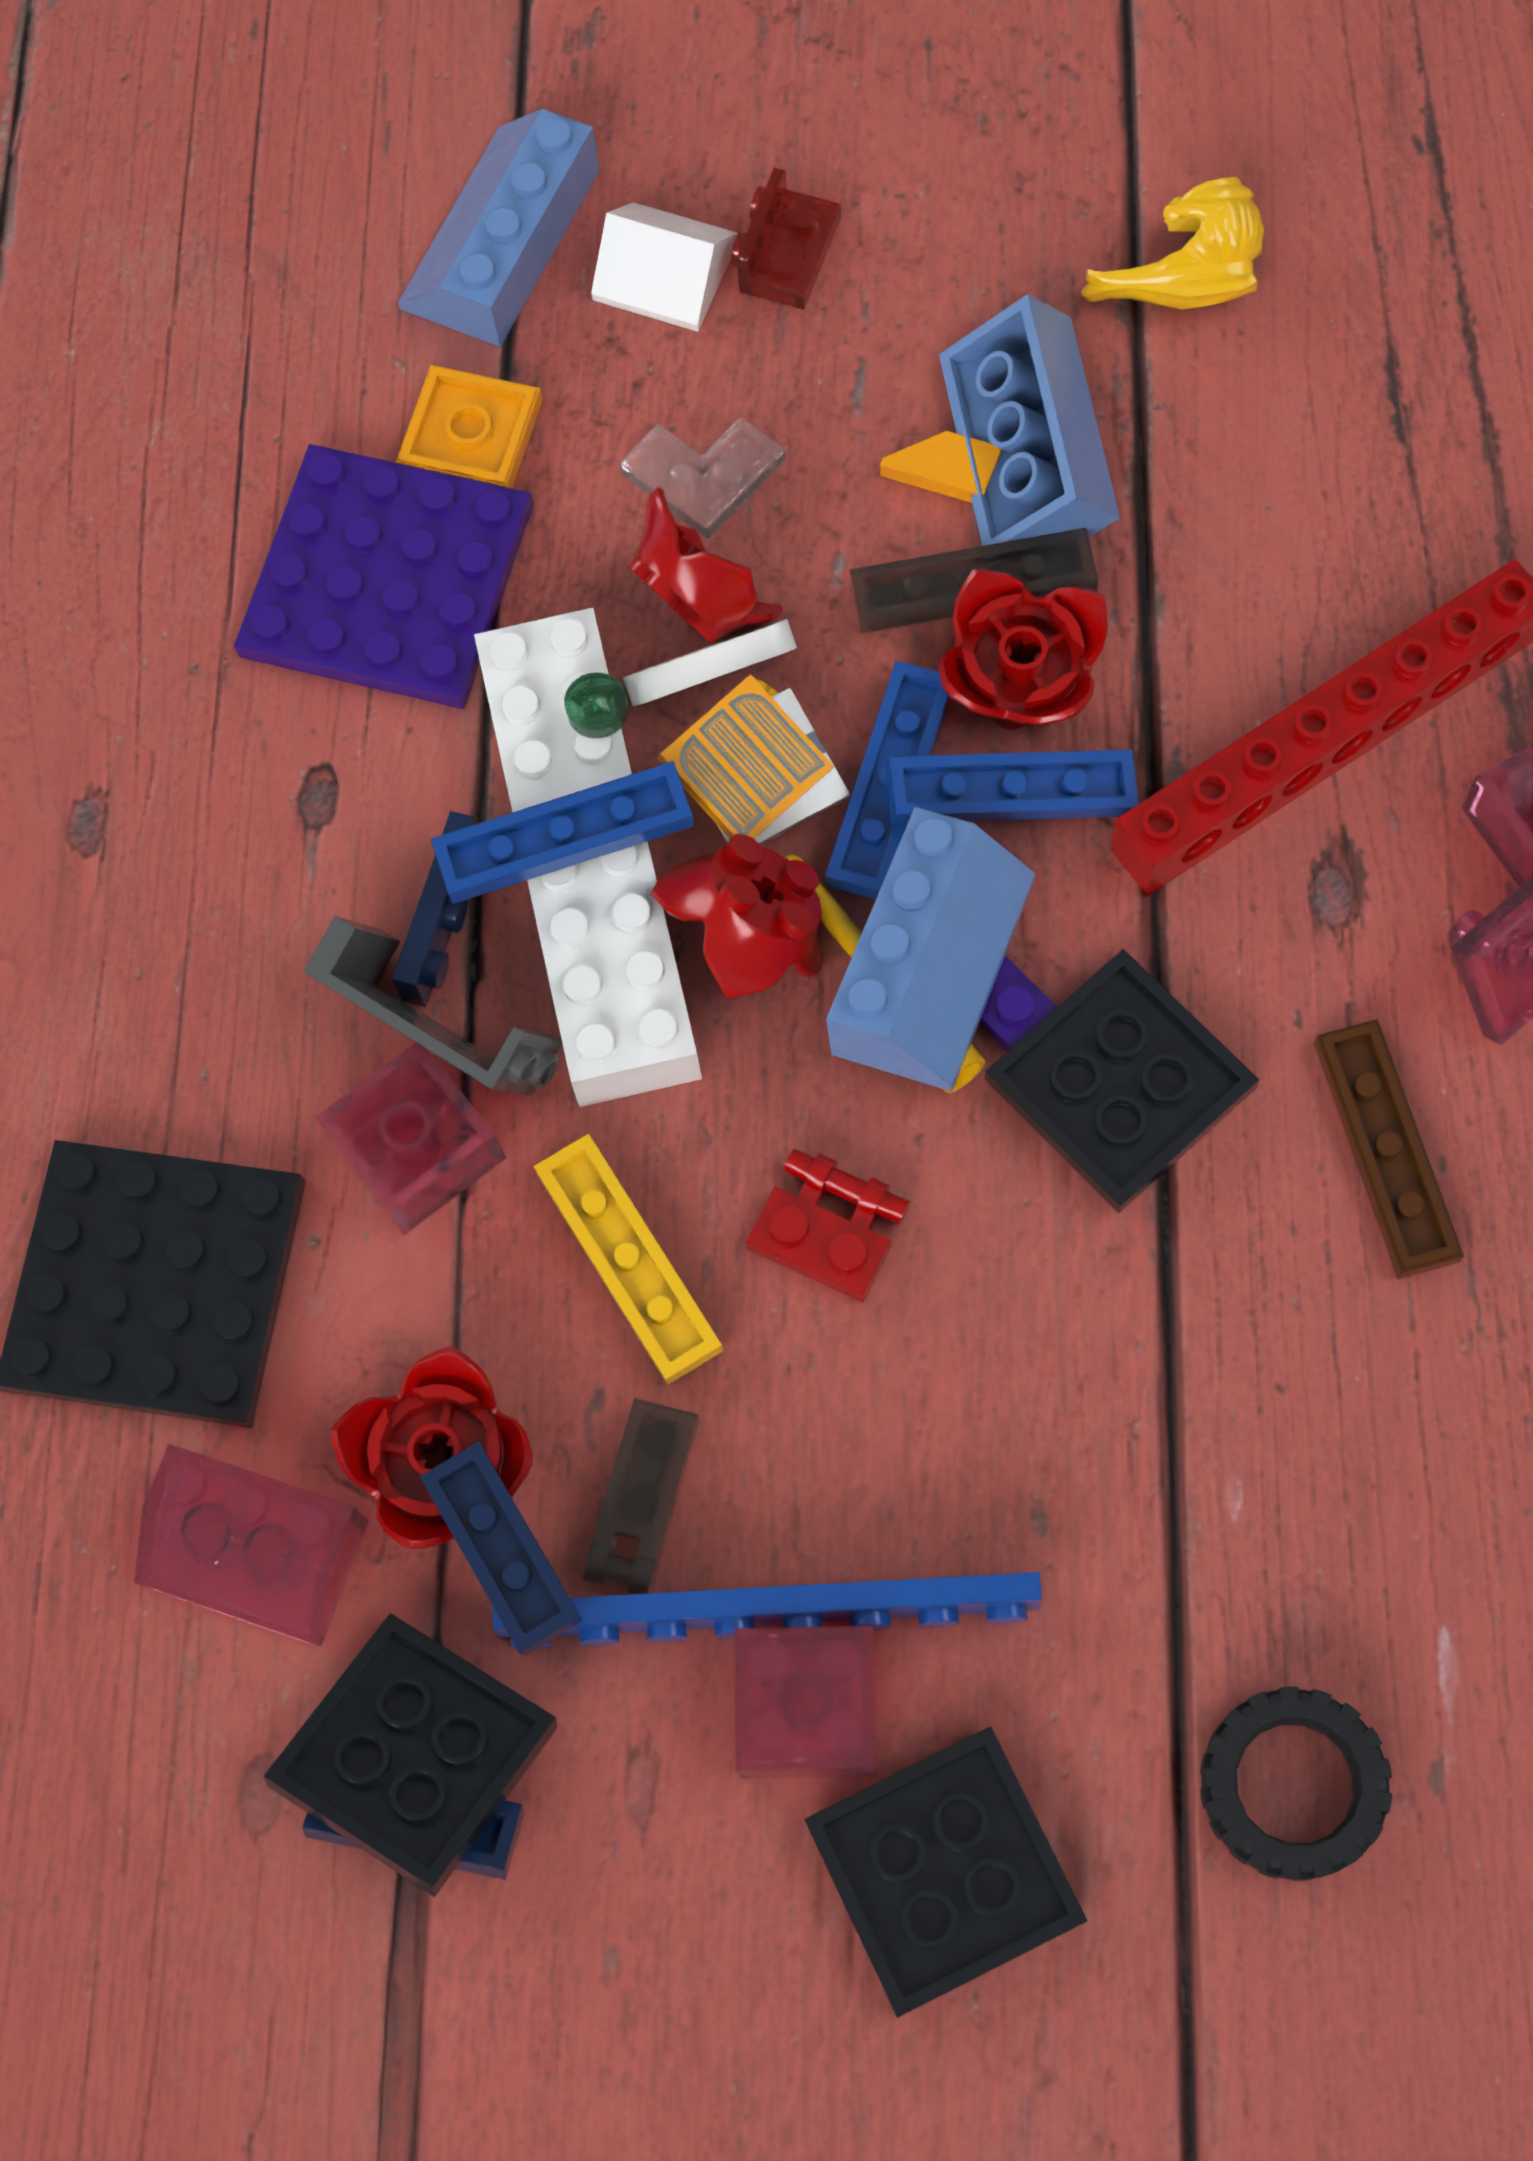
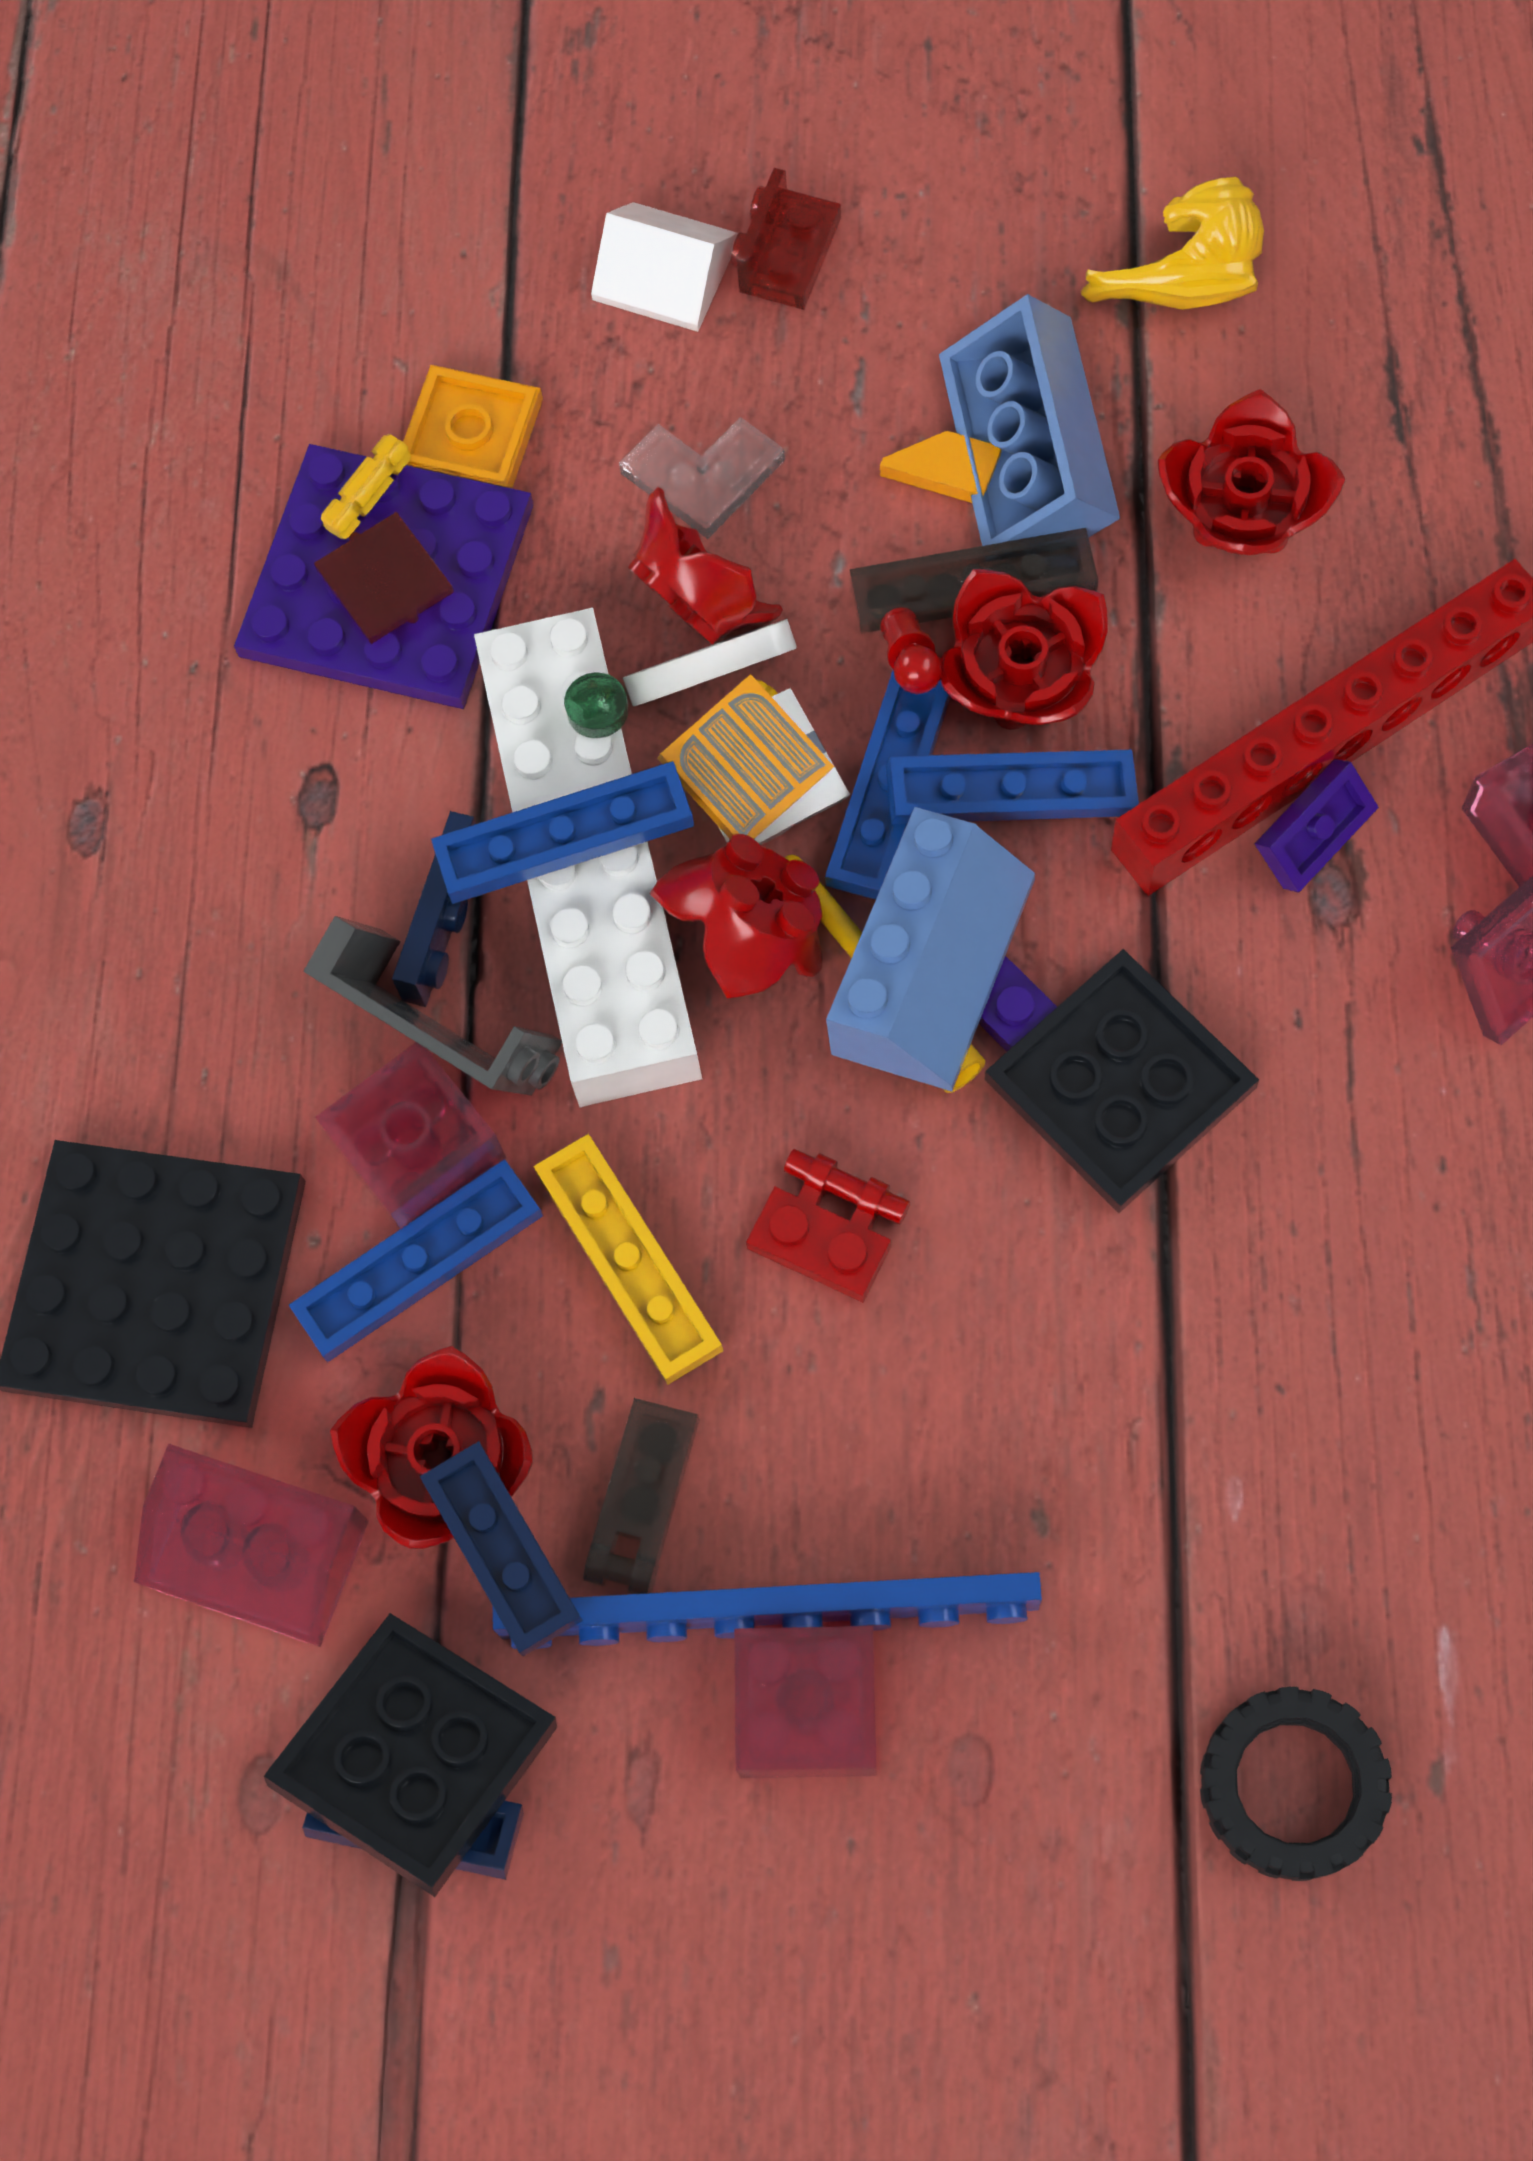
(365, 486): none -> yellow axle
(383, 577): none -> clear red piece
(415, 1260): none -> blue plate
(504, 226): medium blue slope -> none
(910, 652): none -> red pin
(945, 1871): black plate -> none
(1256, 449): none -> red brick
(1316, 825): none -> dark purple plate
(1388, 1149): reddish brown tile -> none

